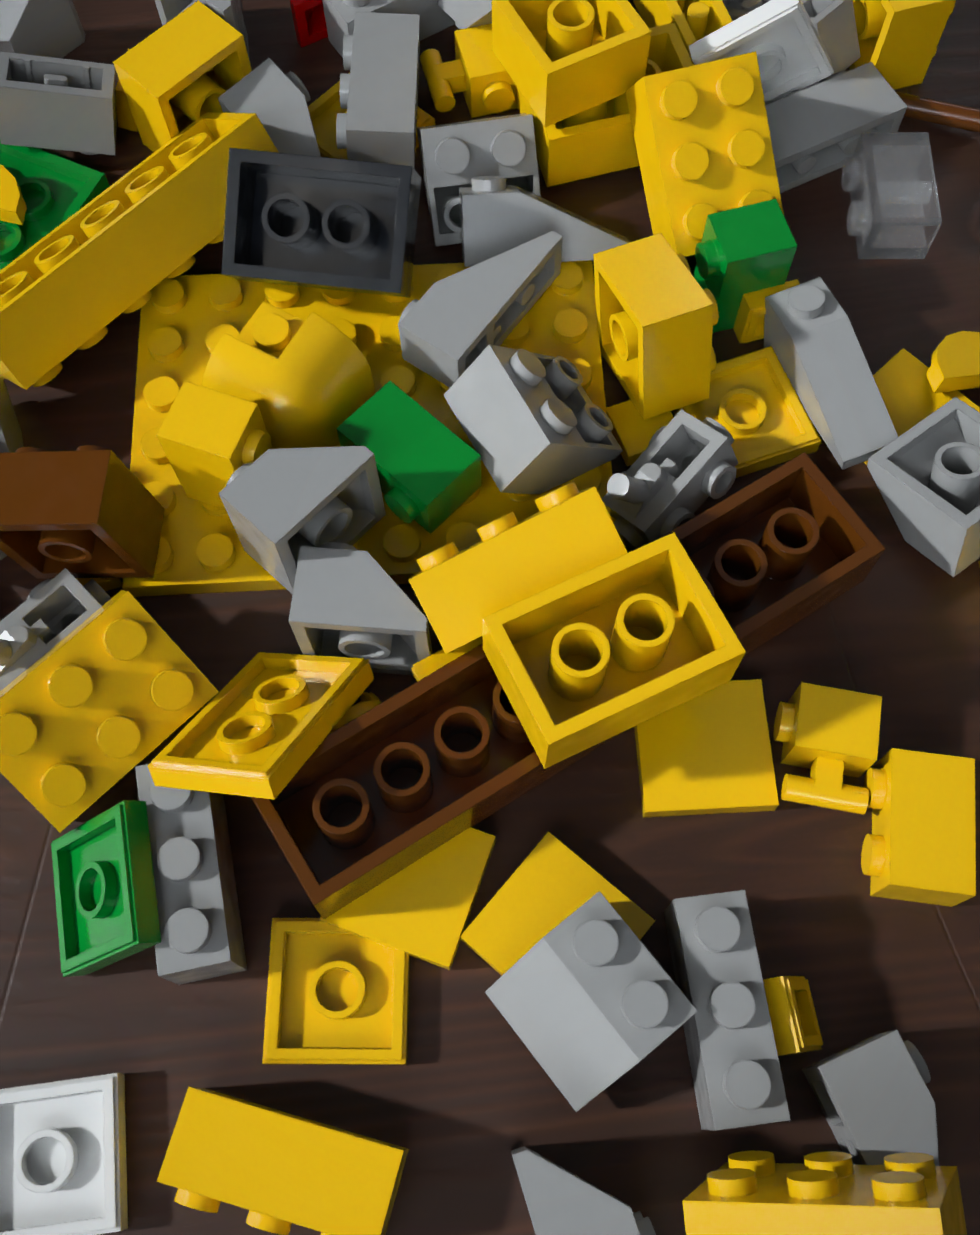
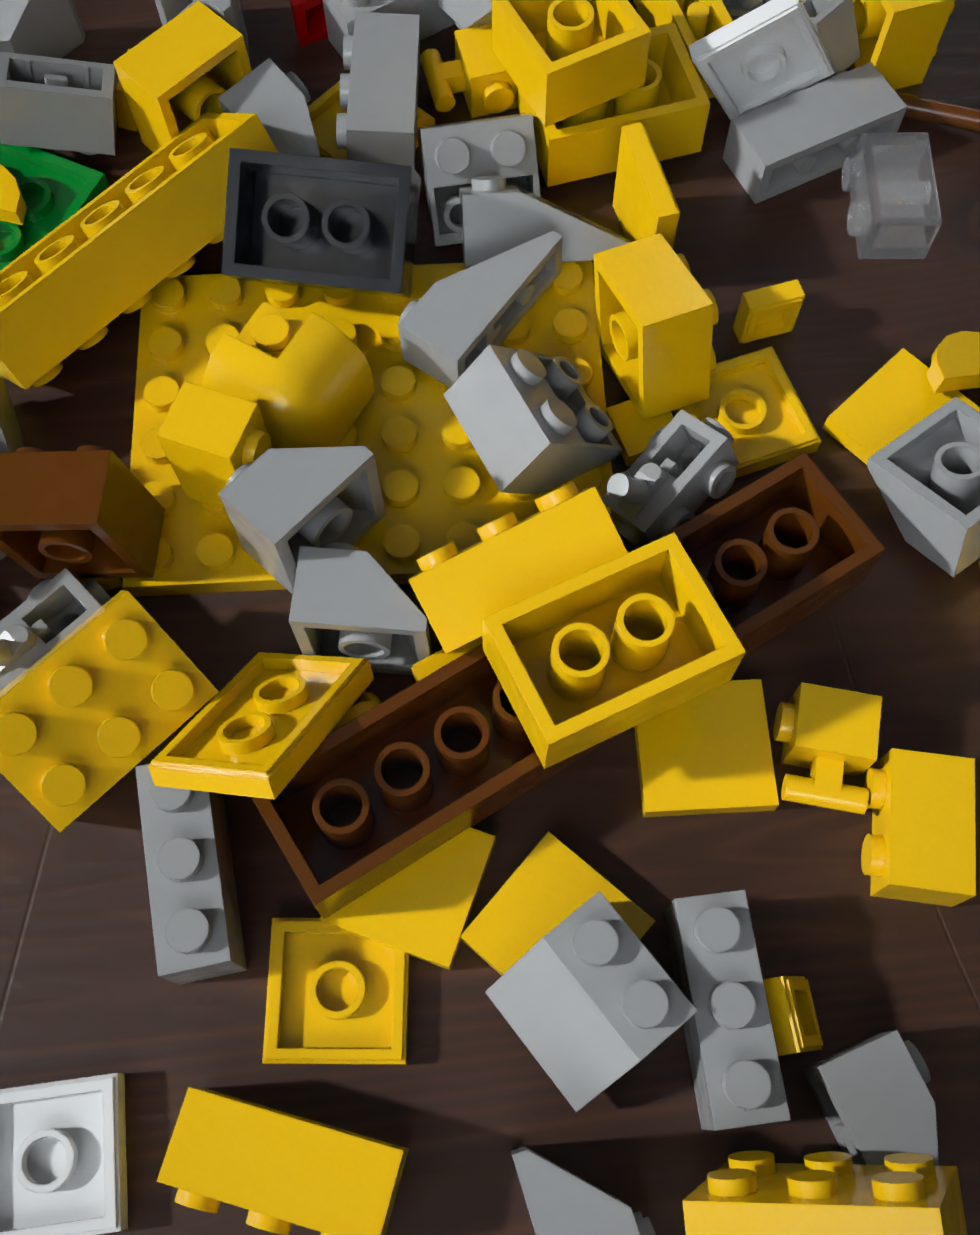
(105, 889): green tile -> none
(417, 458): green brick -> none
(641, 189): none -> yellow tile
(702, 145): yellow brick -> none
(743, 254): green brick -> none
(828, 370): light grey slope -> none

